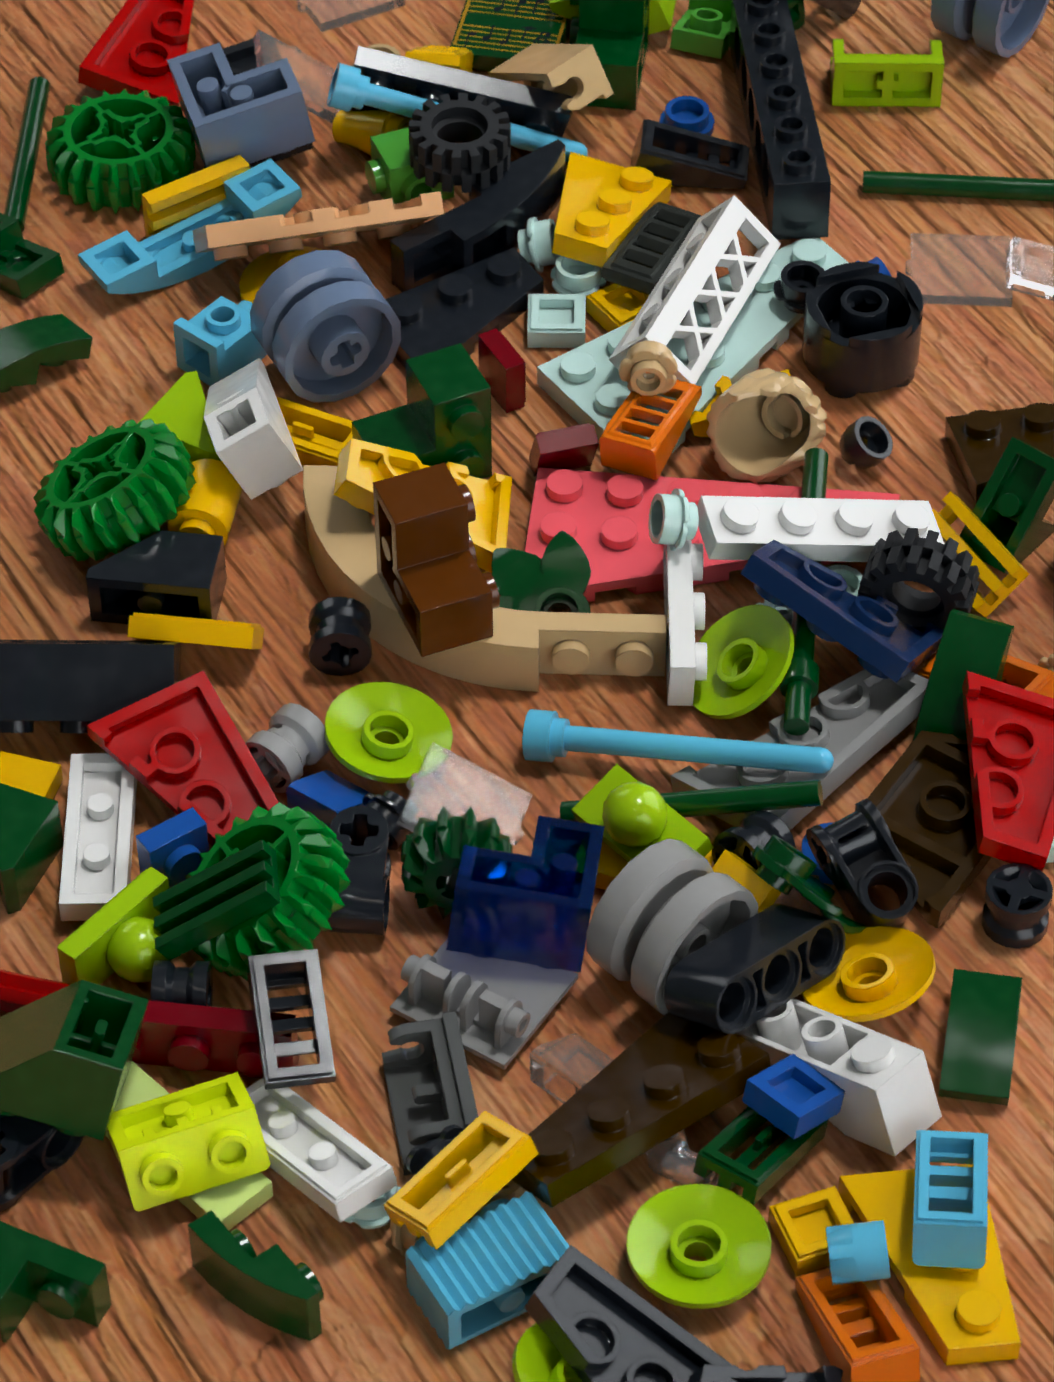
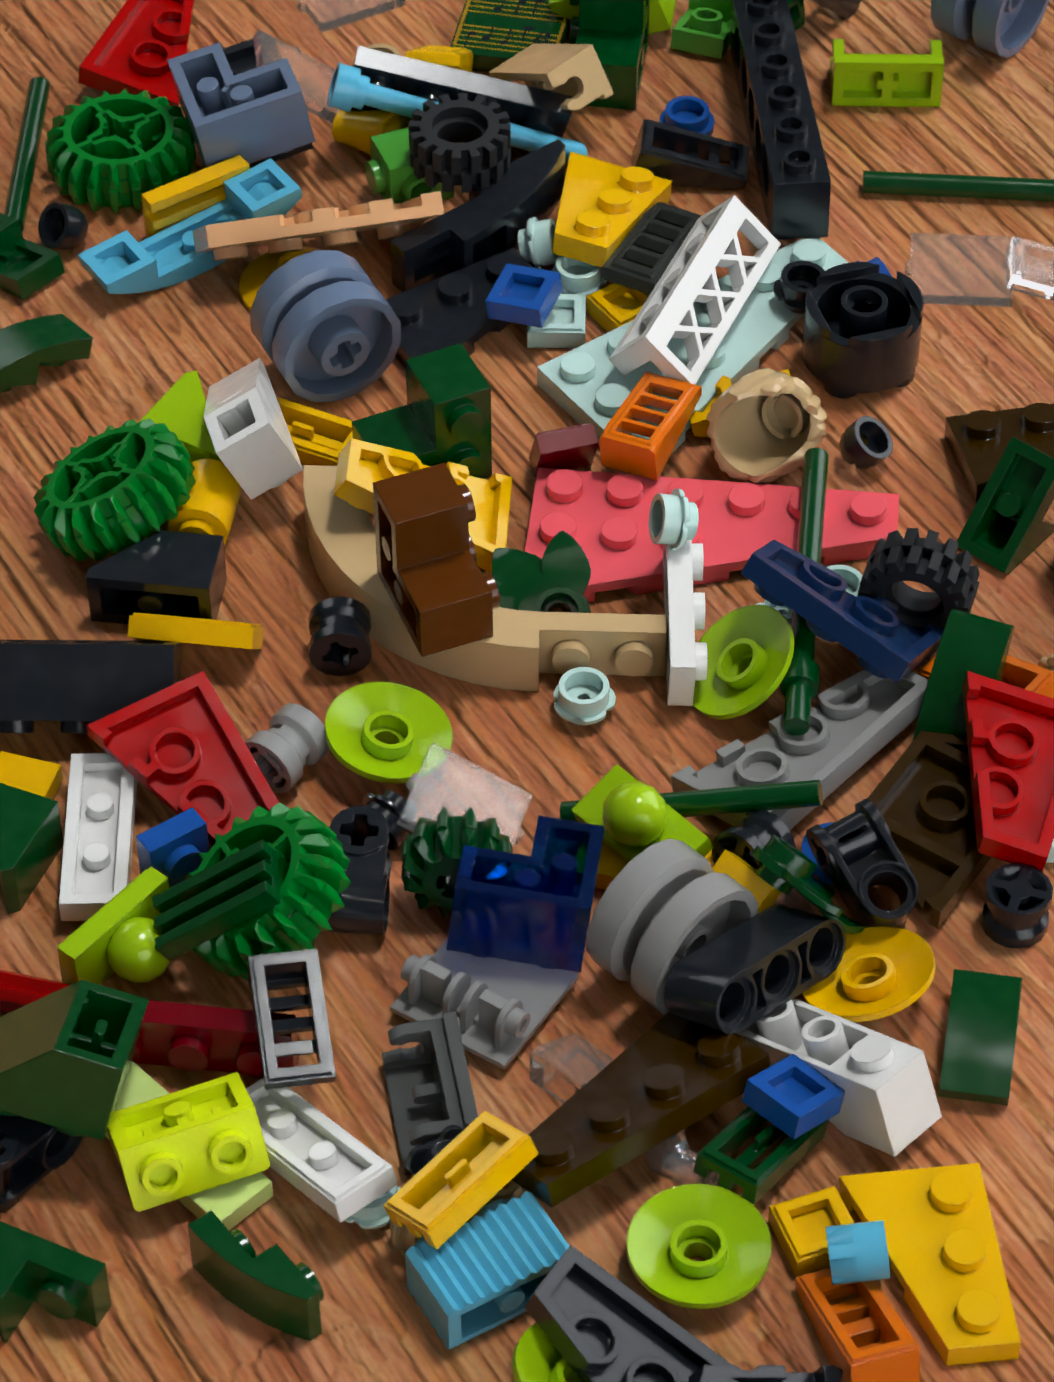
(62, 226): none -> black hinge
(182, 984): black wheel -> none
(221, 332): medium azure brick -> none
(324, 795): blue slope -> none
(502, 370): dark red tile -> none
(524, 295): none -> blue plate
(551, 736): medium azure piece -> none
(583, 696): none -> light aqua plate
(648, 358): tan plate -> none
(812, 526): white plate -> none
(950, 1200): medium azure slope -> none
(955, 509): yellow tile -> none

